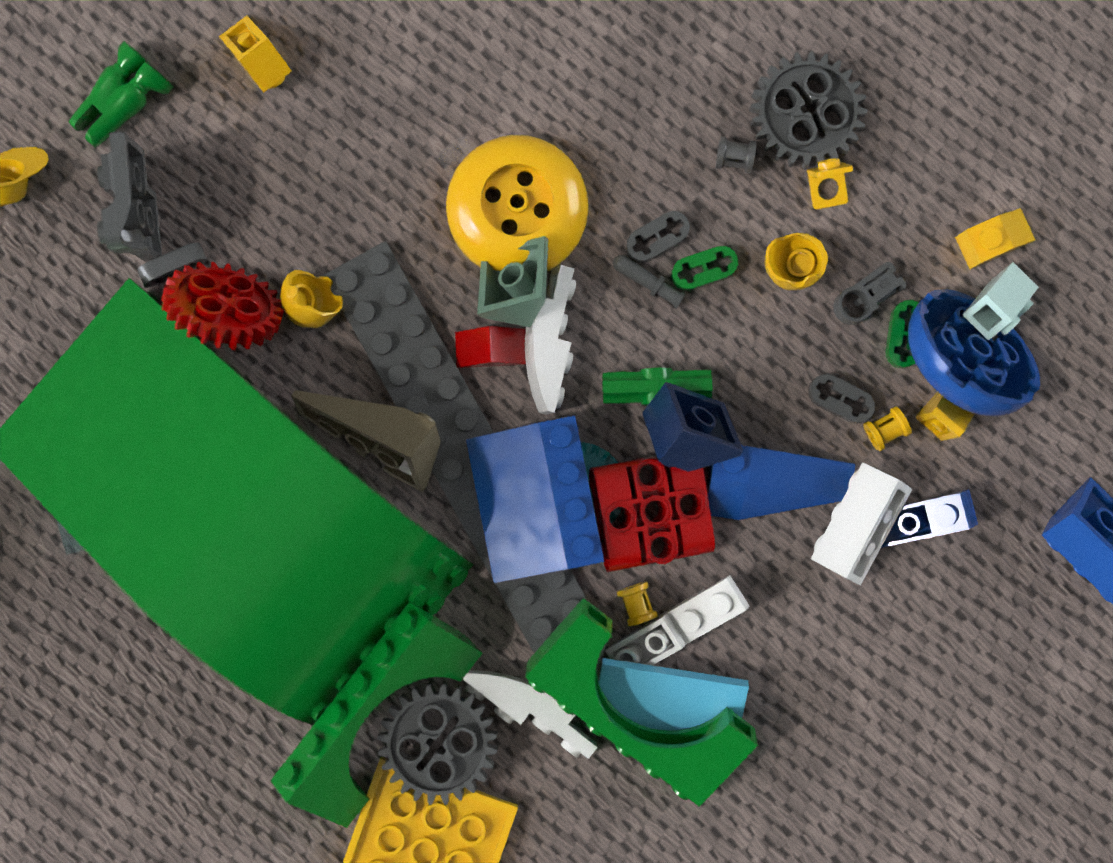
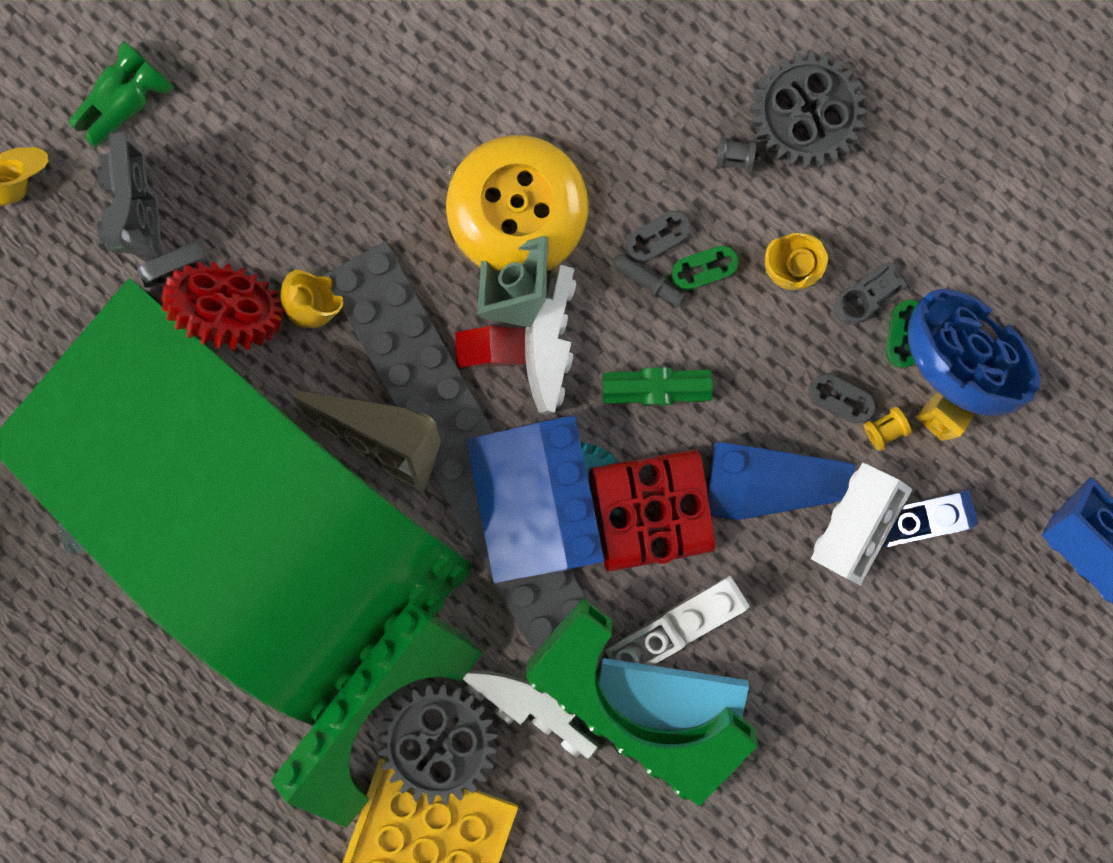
(256, 54): yellow slope -> none
(637, 603): yellow bush -> none
(690, 429): dark blue slope -> none
(826, 169): yellow bracket -> none
(994, 238): yellow slope -> none
(1001, 302): light aqua brick -> none

